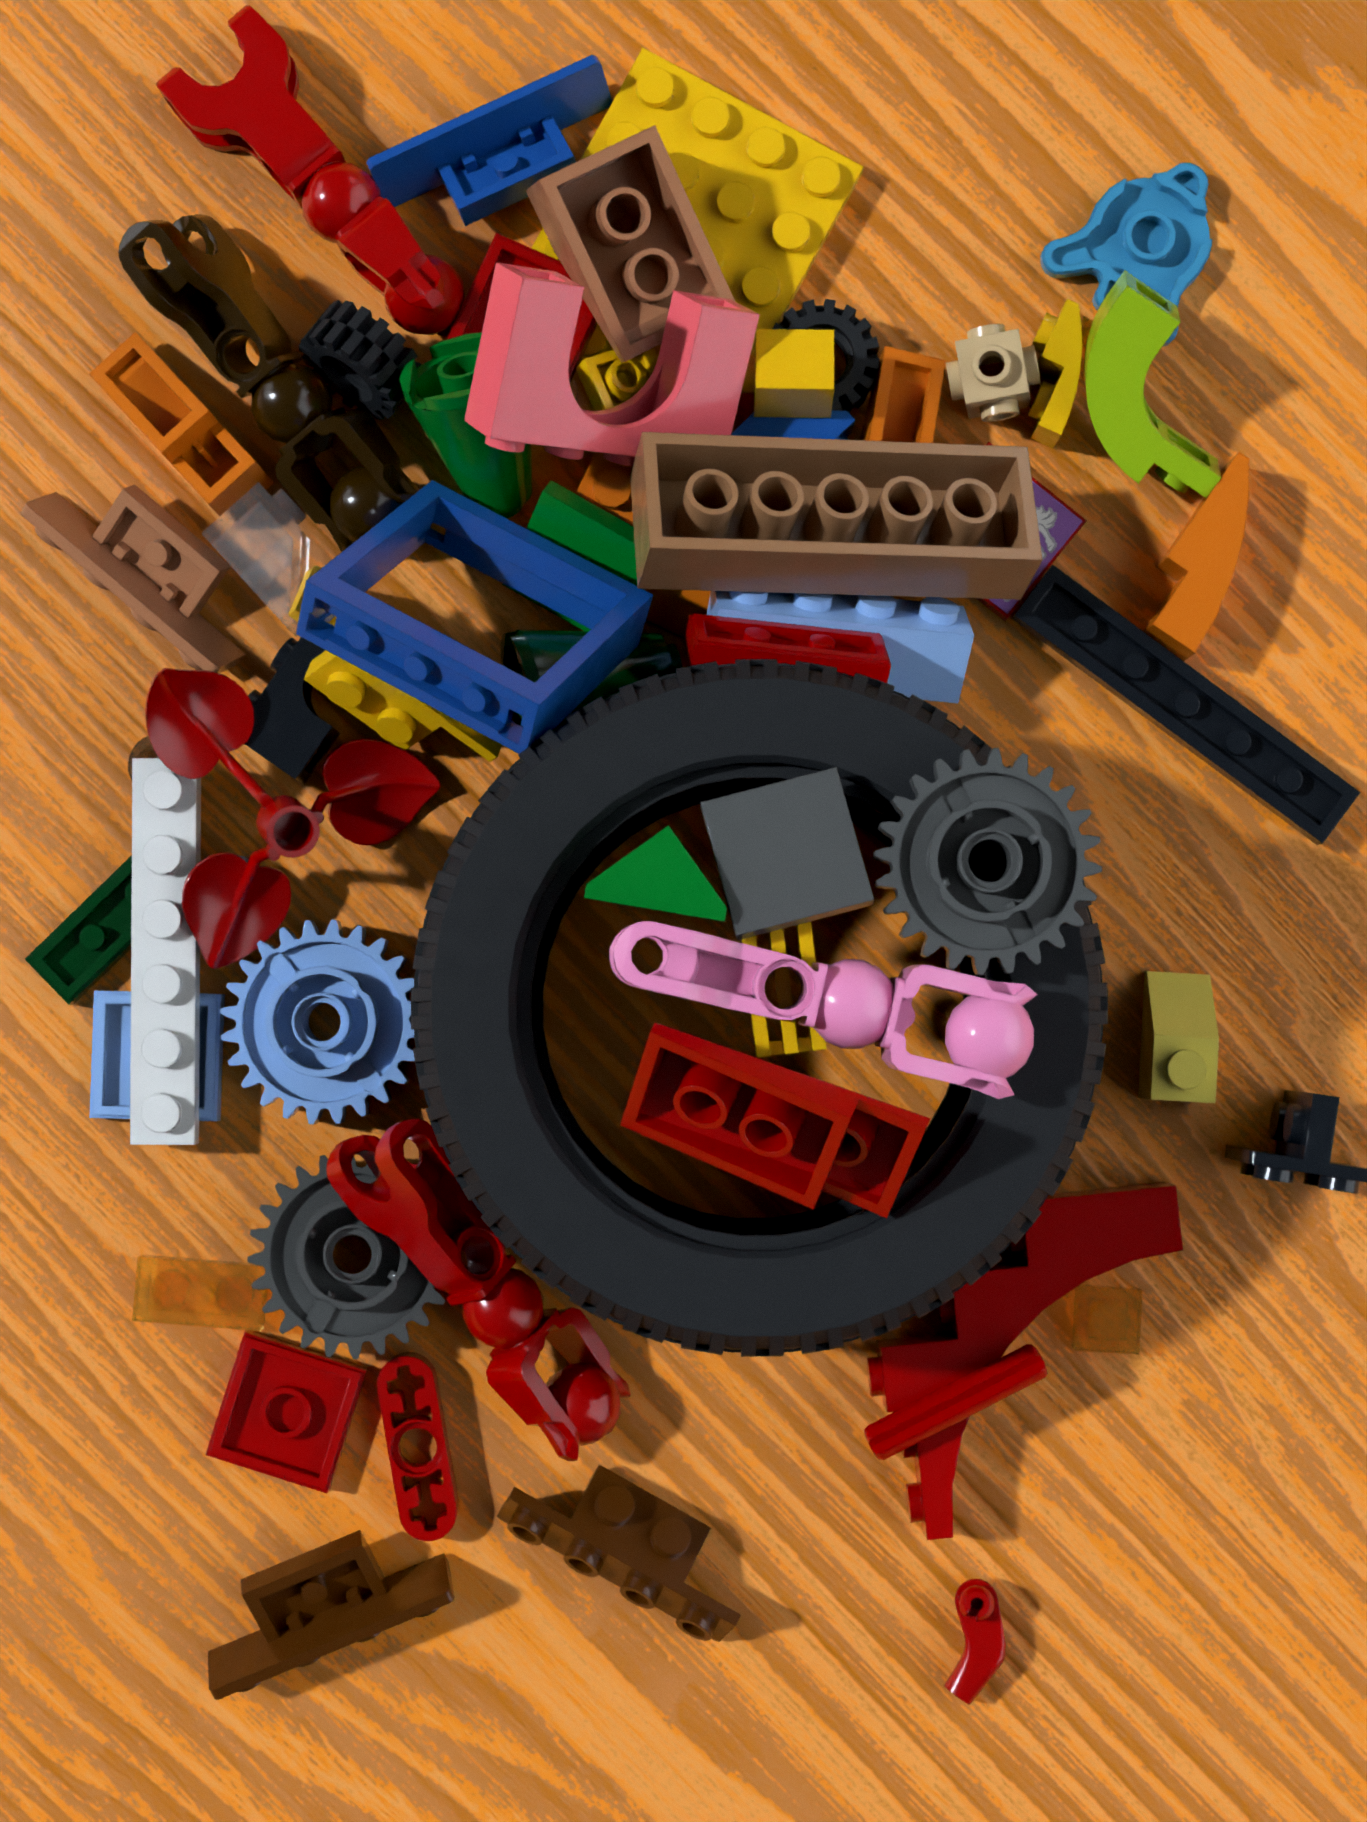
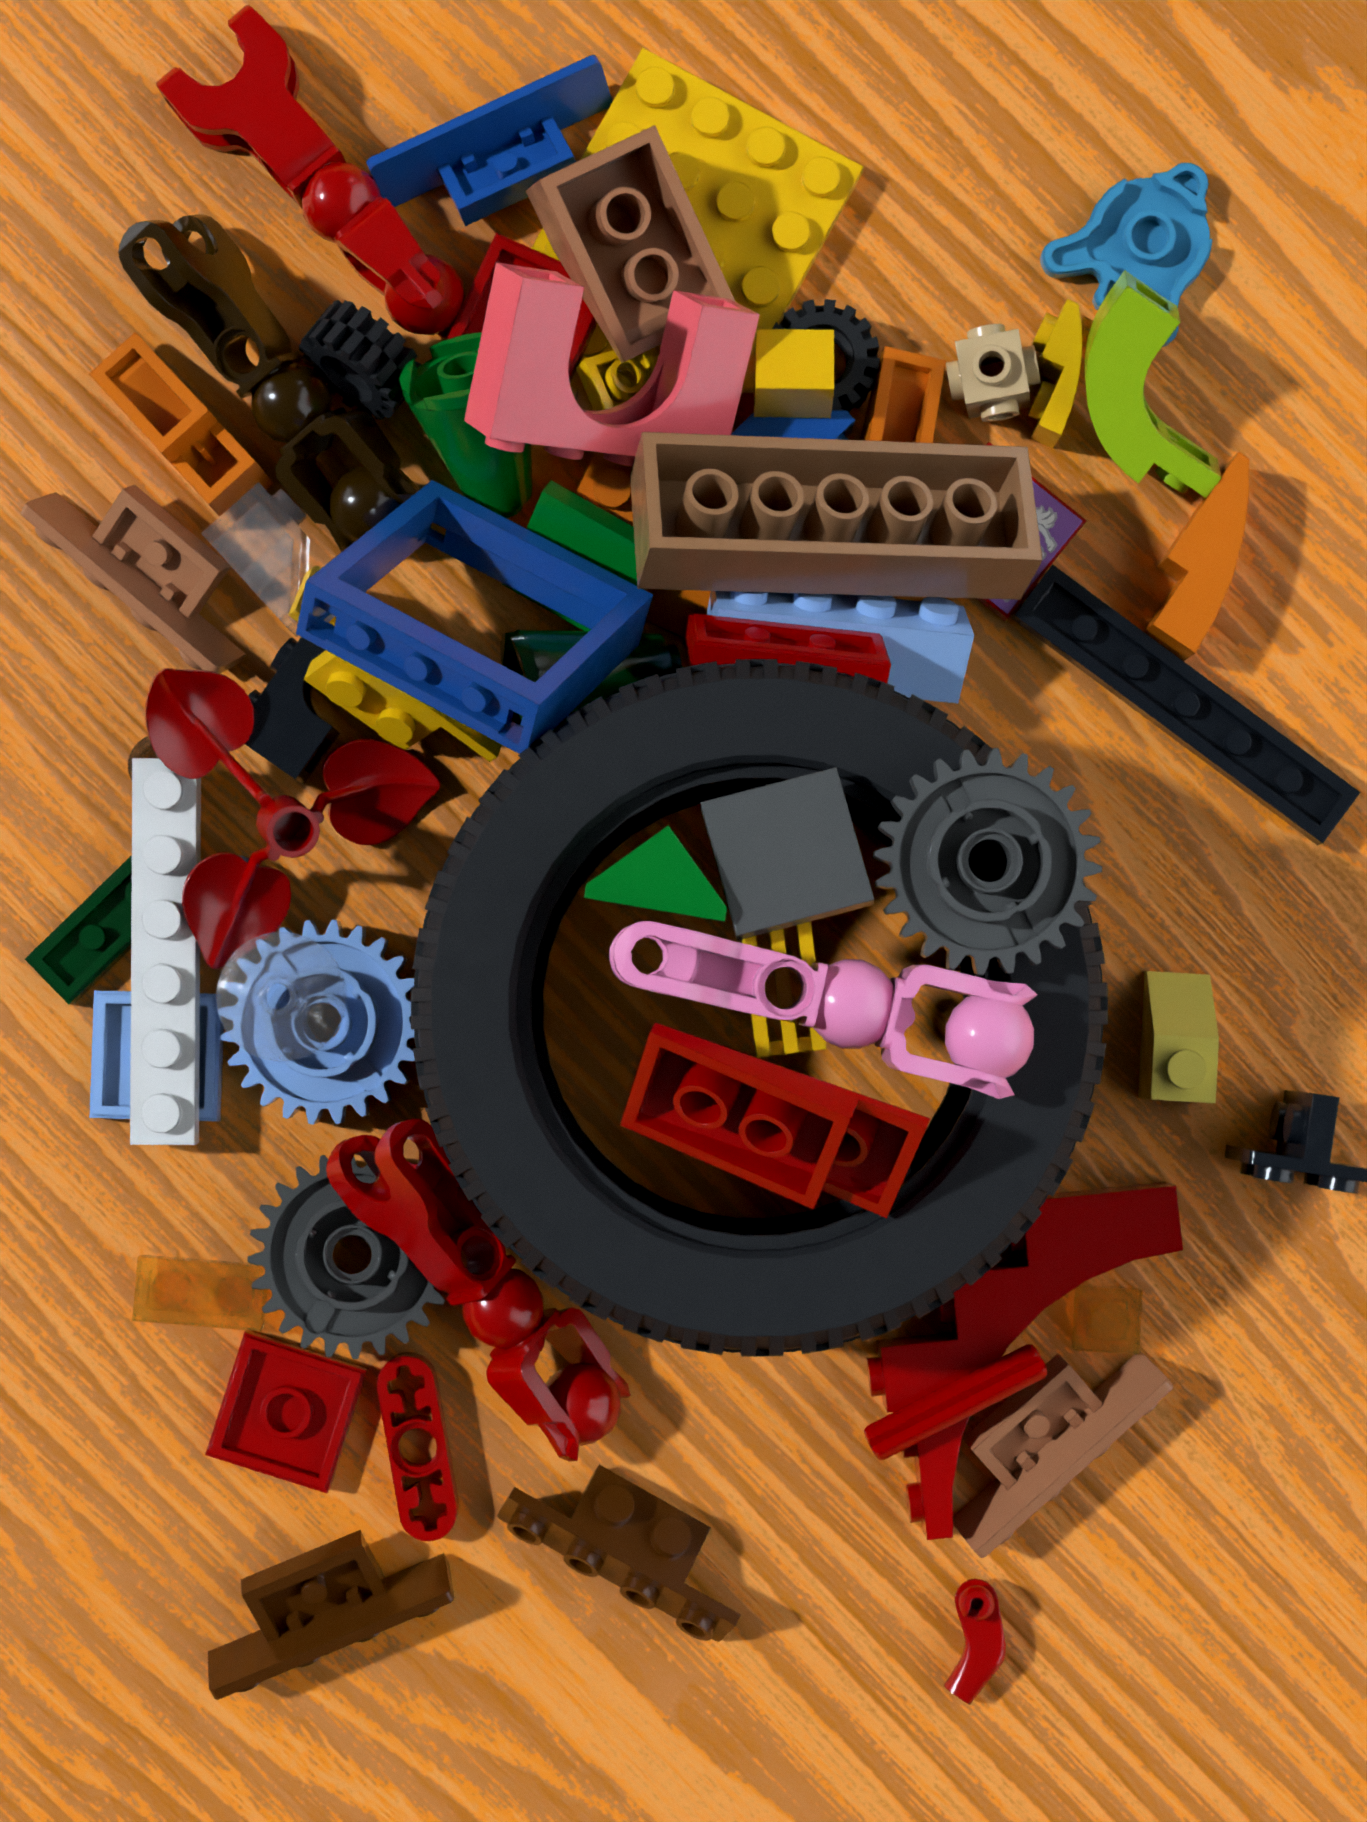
(314, 1004): none -> clear dish
(1047, 1439): none -> nougat bracket

